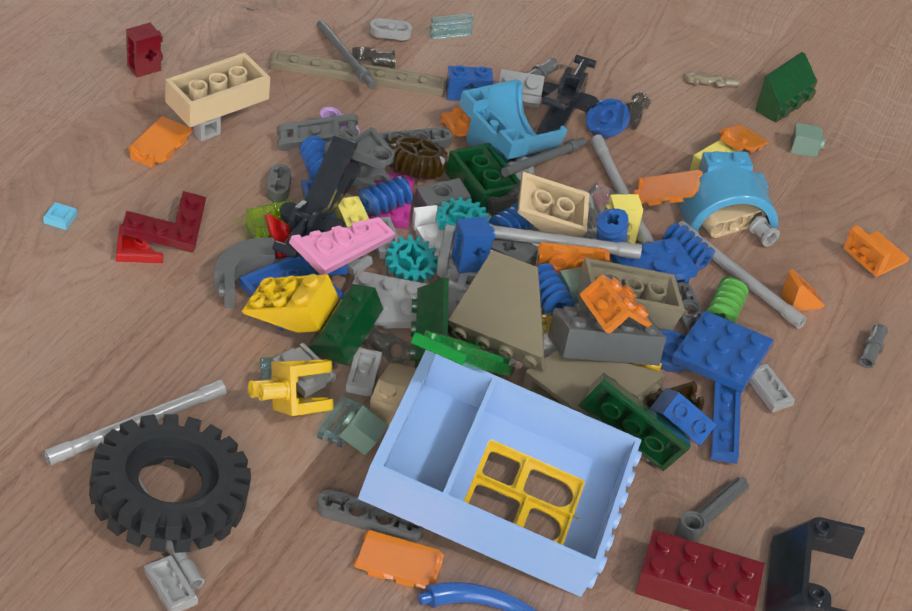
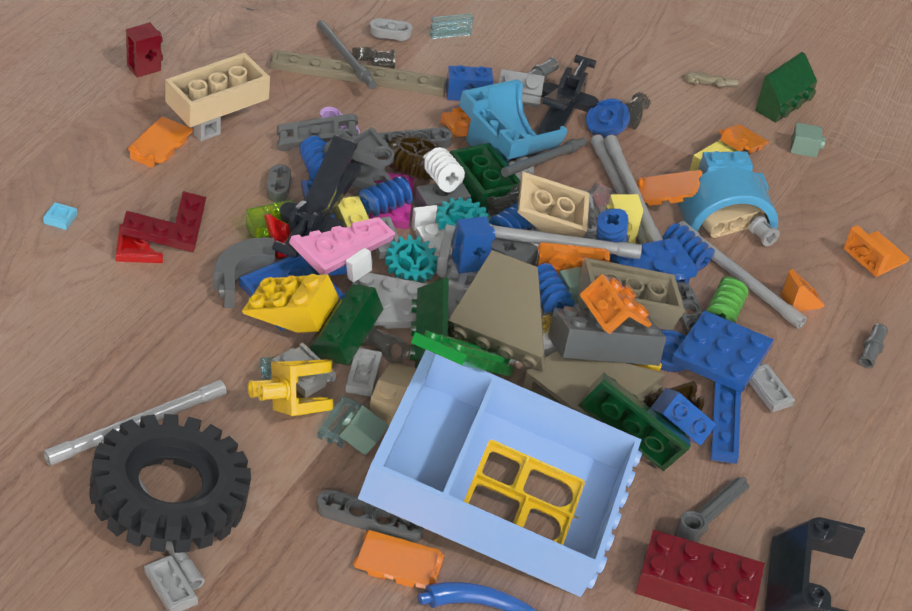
(359, 265): none -> white tile
(443, 169): none -> white piece
(615, 151): none -> light grey piece

